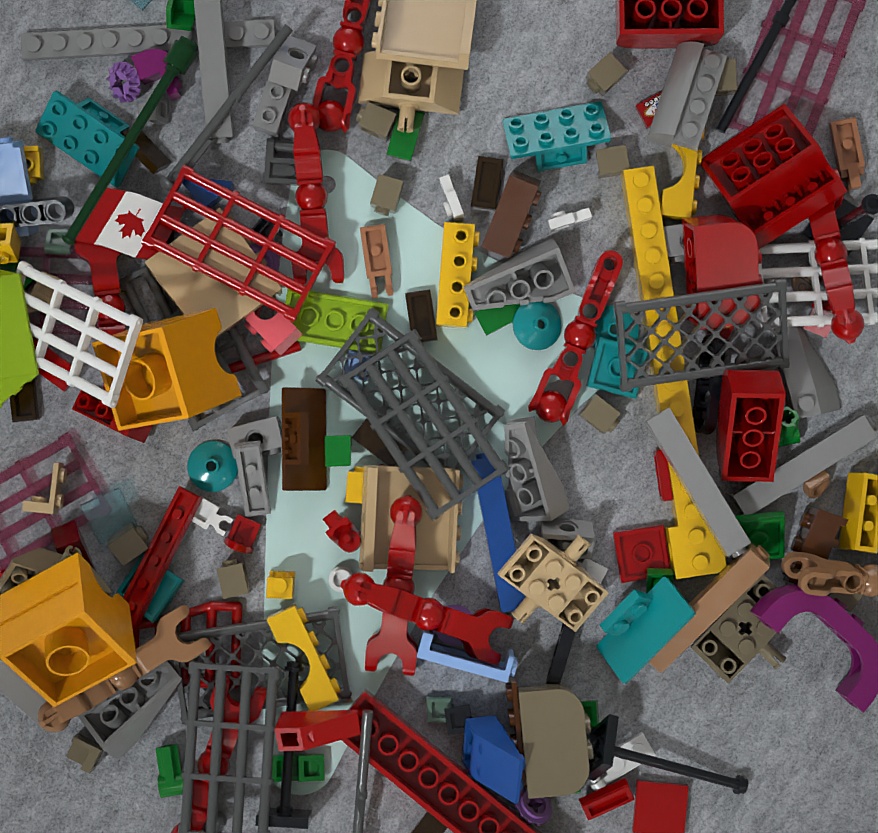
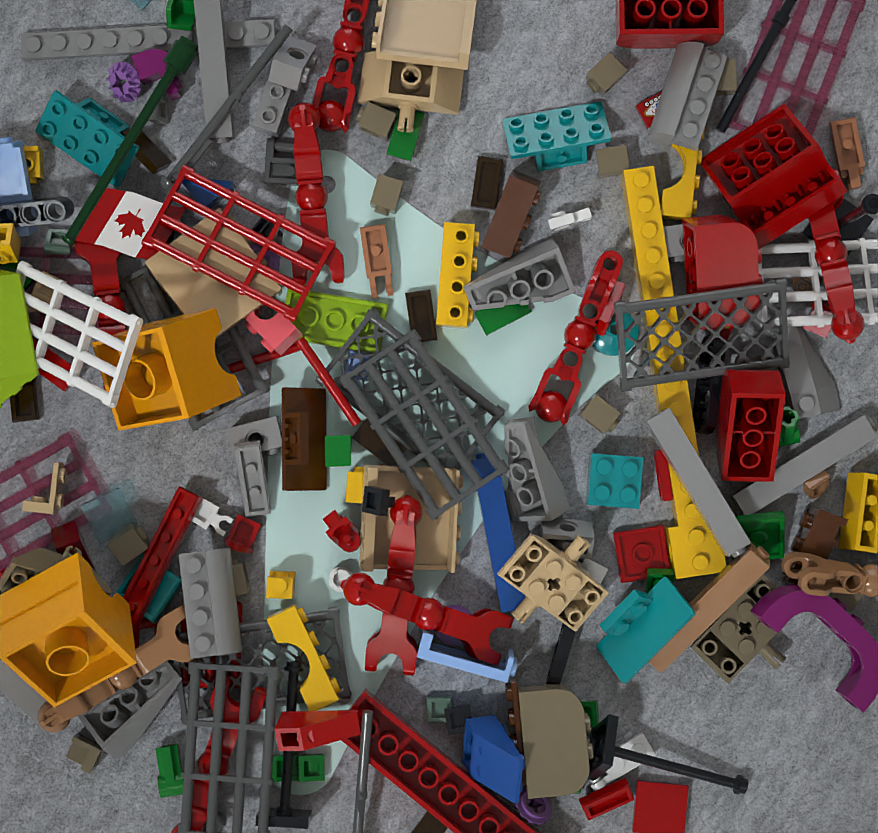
(96, 410): red slope -> none
(210, 603): none -> light grey brick
(225, 470): teal dish -> none
(328, 381): none -> red bar
(377, 501): none -> black tile
(452, 204): white plate -> none
(526, 326): teal dish -> none
(605, 367): teal plate -> none
(608, 312): none -> red tile
(614, 481): none -> teal brick

